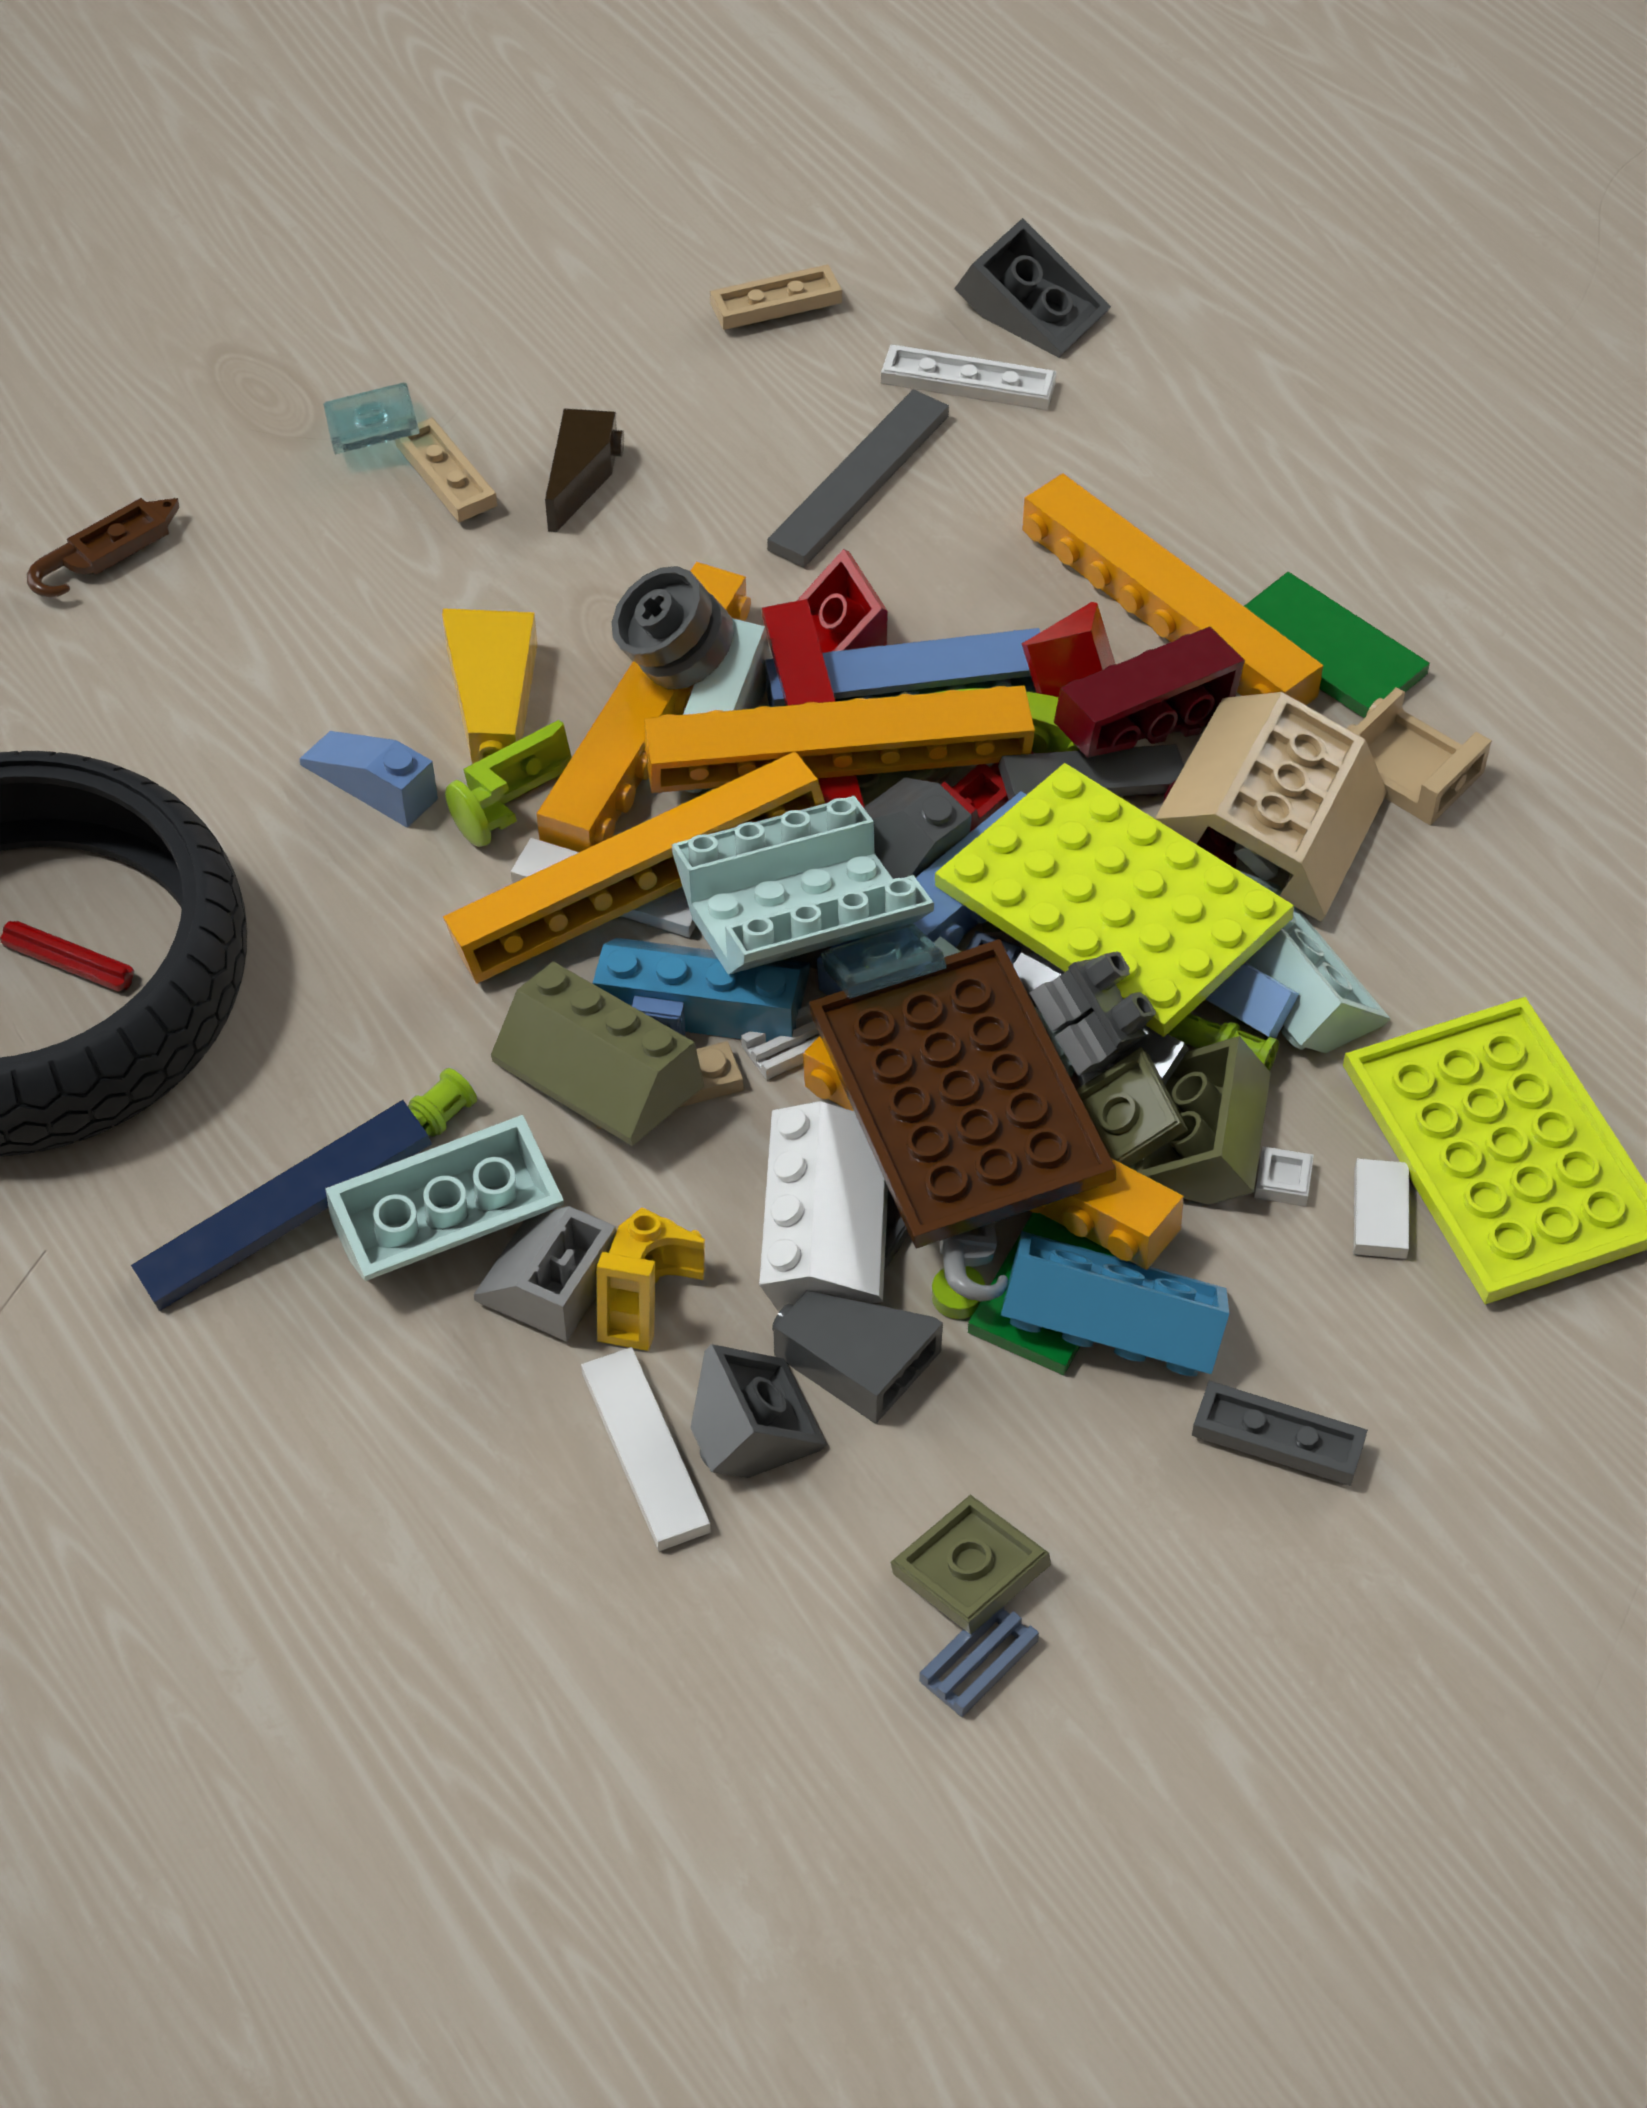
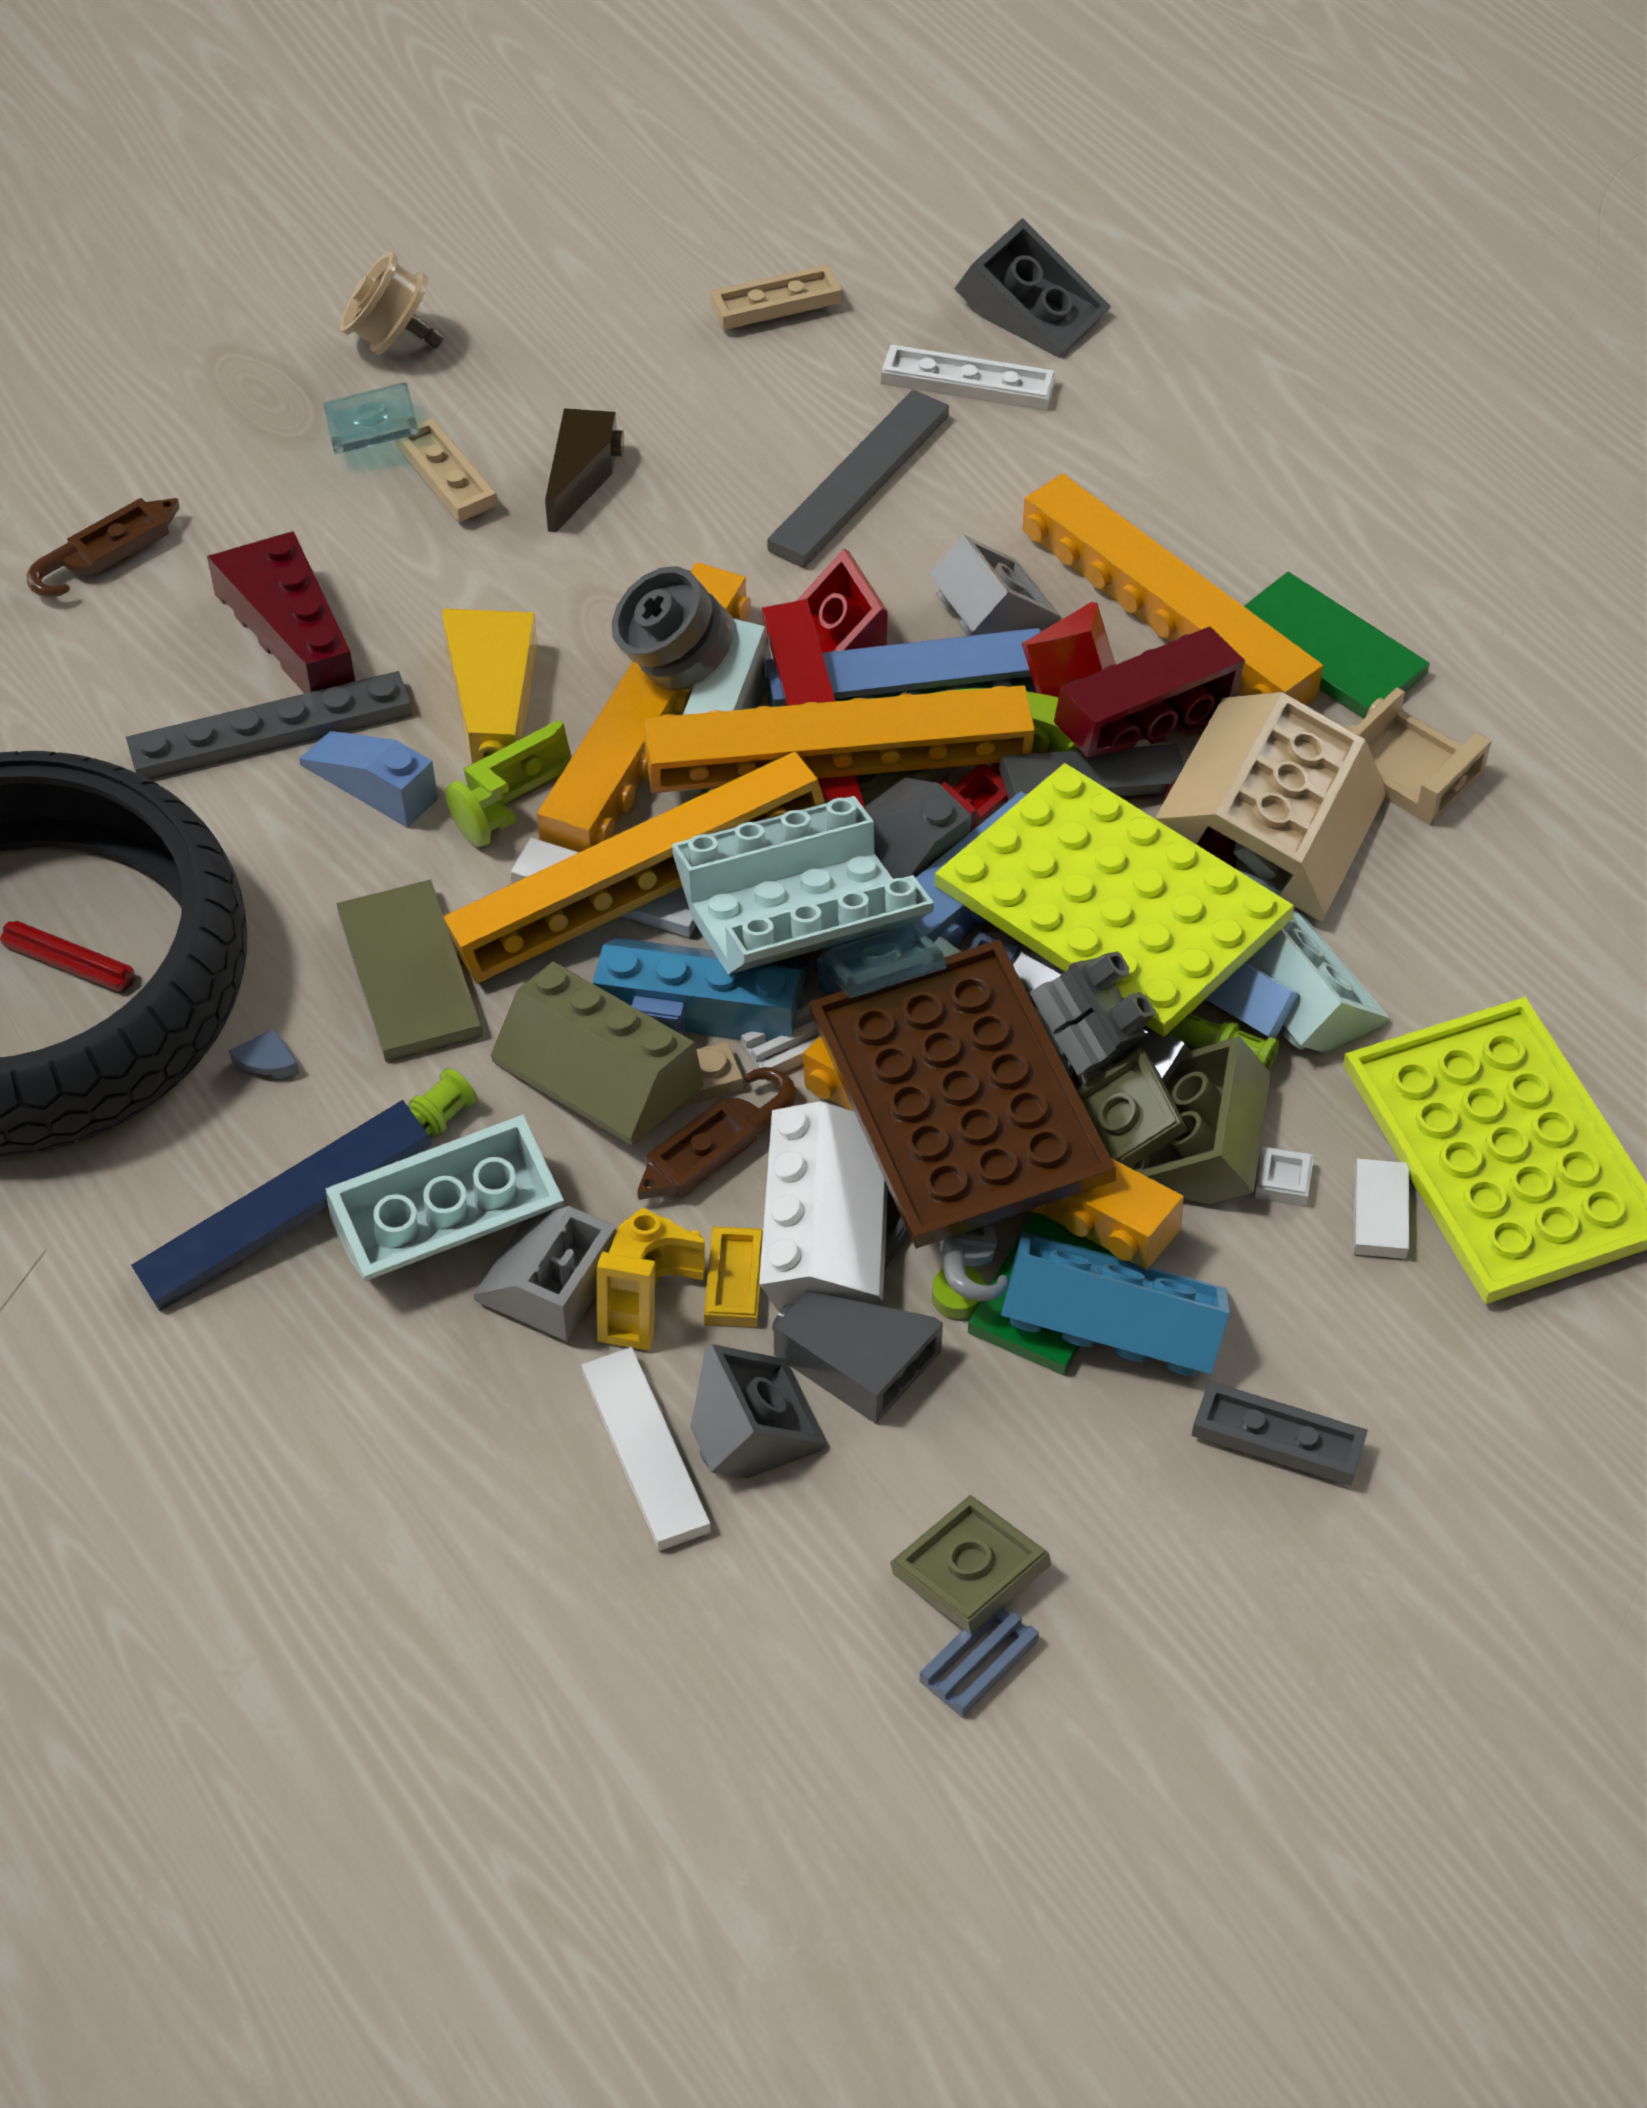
(265, 1056): none -> sand blue tile
(269, 726): none -> dark grey plate
(284, 606): none -> dark red wedge
(386, 305): none -> tan wheel
(409, 970): none -> olive tile
(712, 1139): none -> reddish brown plate
(733, 1277): none -> yellow tile
(990, 590): none -> light grey slope

